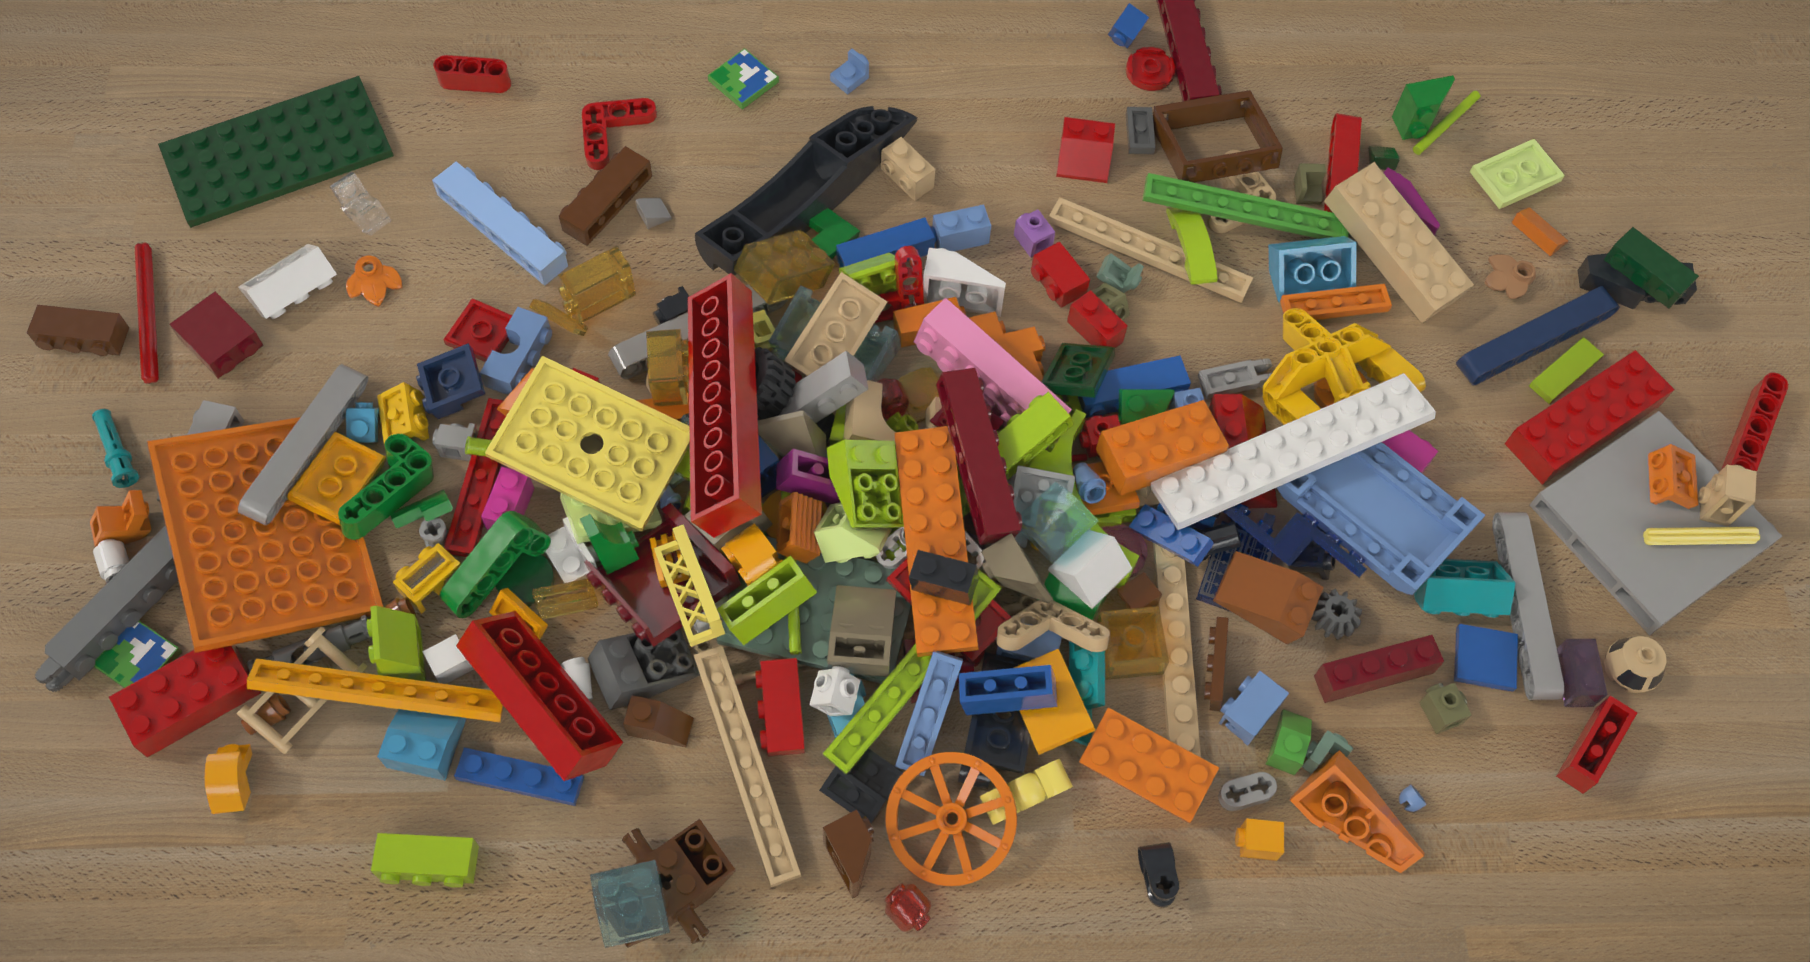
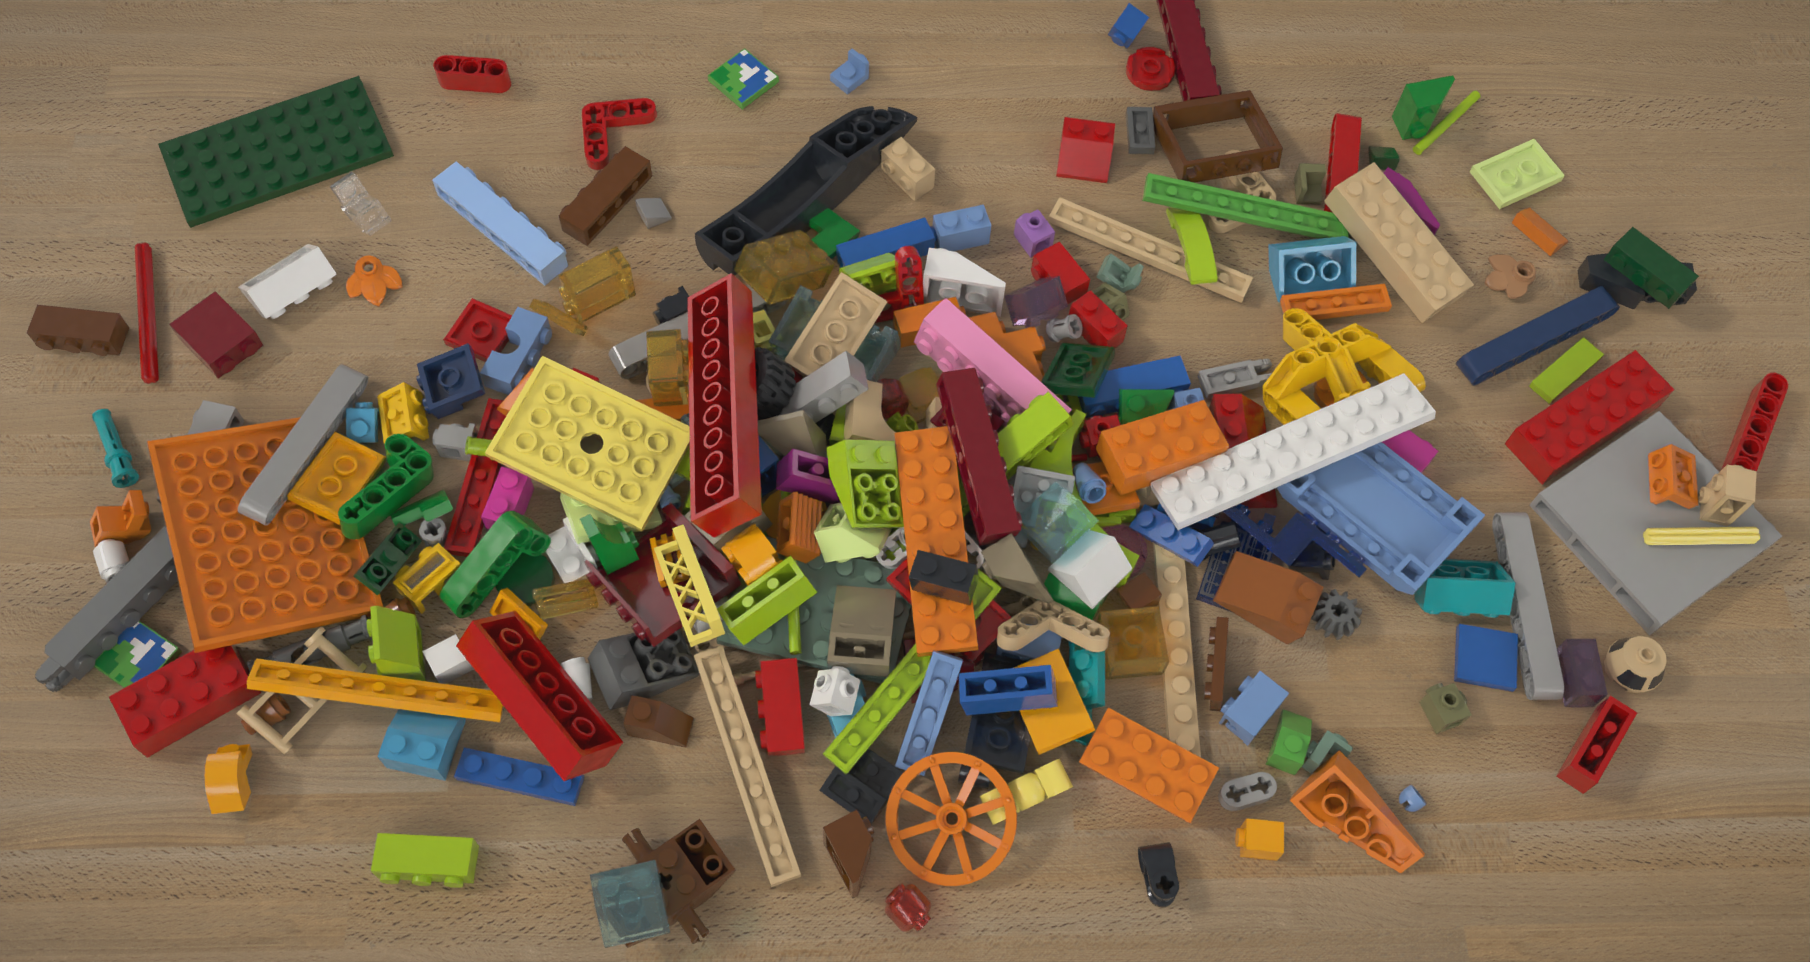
(387, 558): none -> dark green slope
(1036, 302): none -> brick
(1064, 328): none -> light grey bush
(1378, 668): dark red brick -> none

